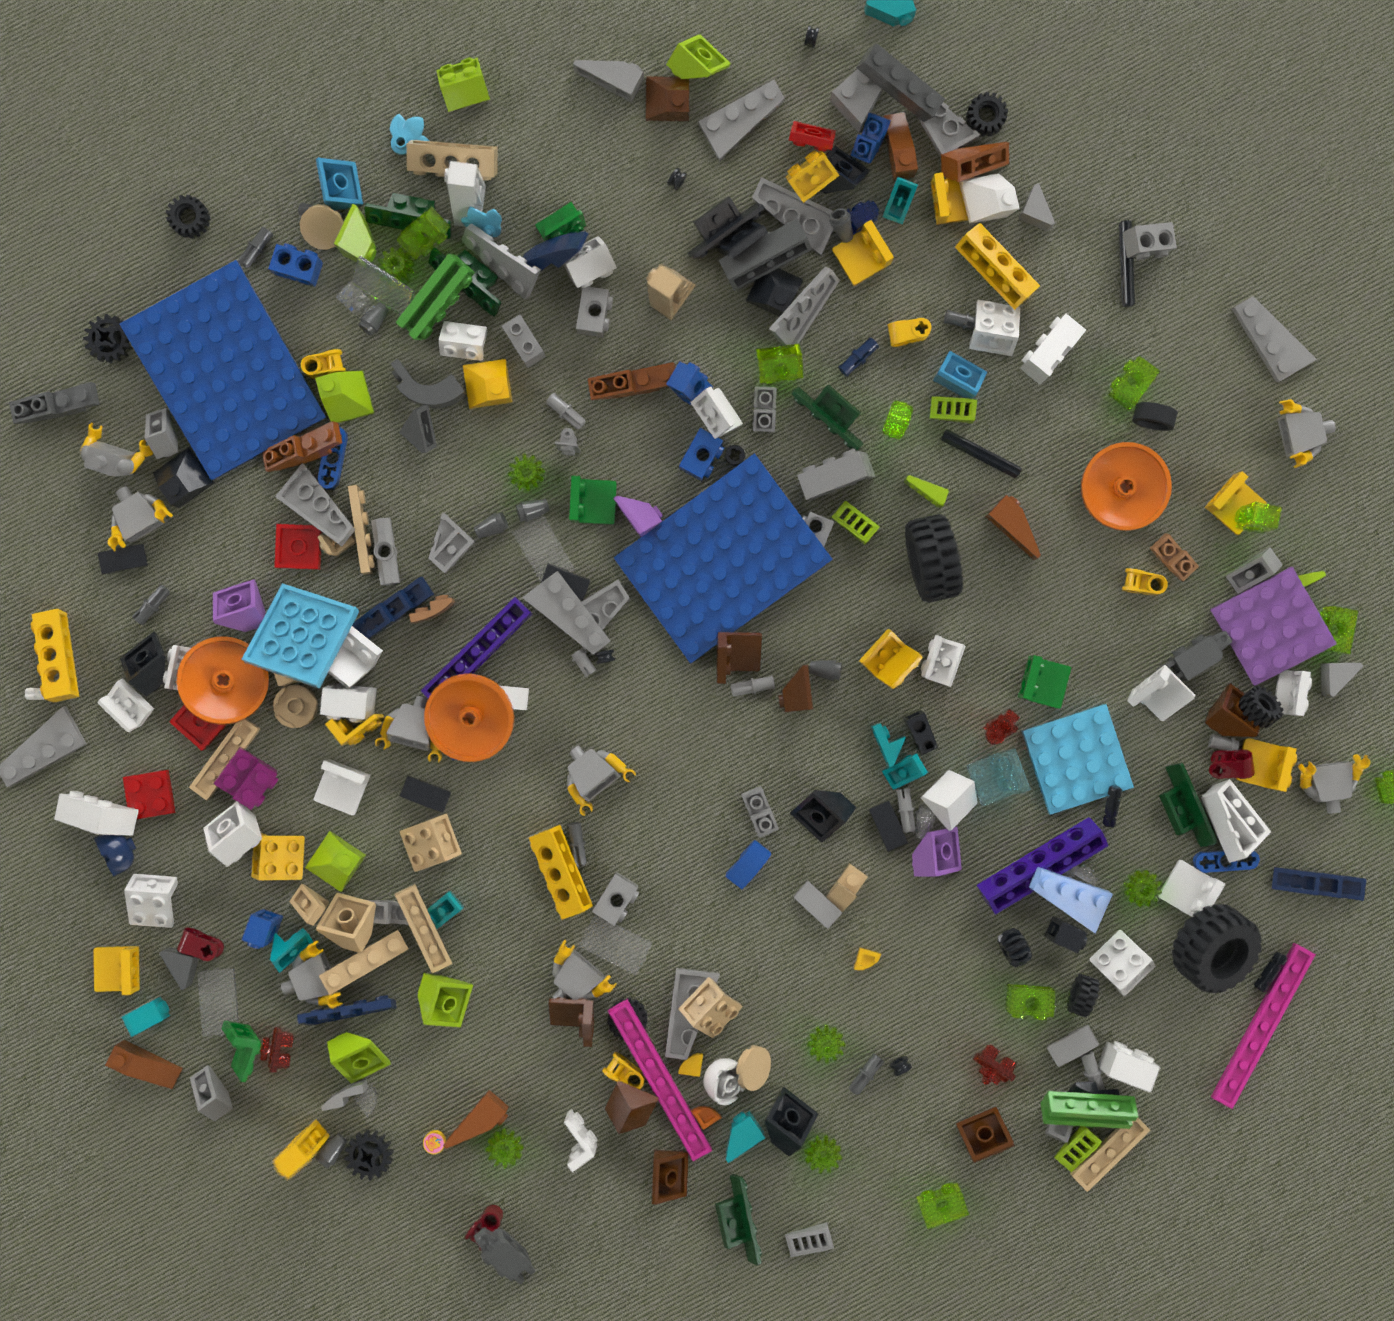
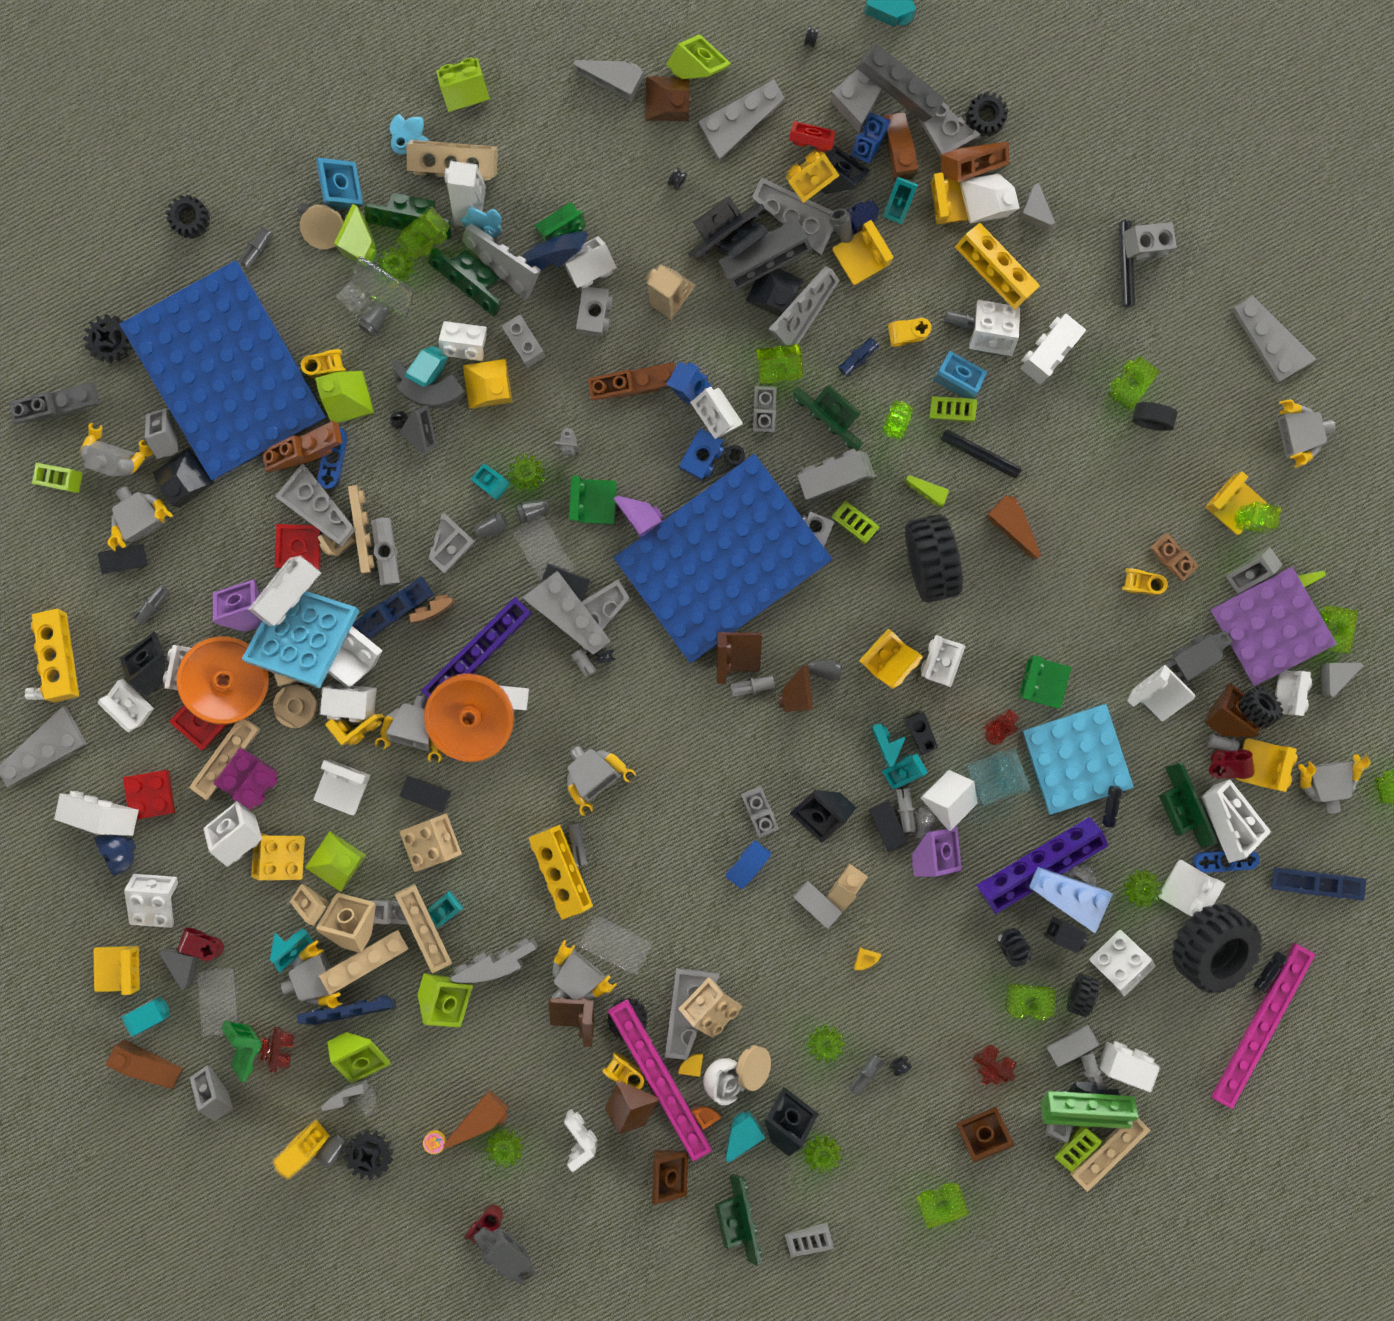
(70, 482): none -> lime slope
(261, 928): blue brick -> none
(284, 590): none -> white wedge
(294, 268): blue brick -> none
(398, 424): none -> black hinge
(427, 366): none -> slope
(435, 297): bright green brick -> none
(488, 968): none -> light grey slope
(490, 481): none -> teal slope
(565, 411): light grey axle -> none
(610, 911): light grey brick -> none
(1126, 486): orange dish -> none

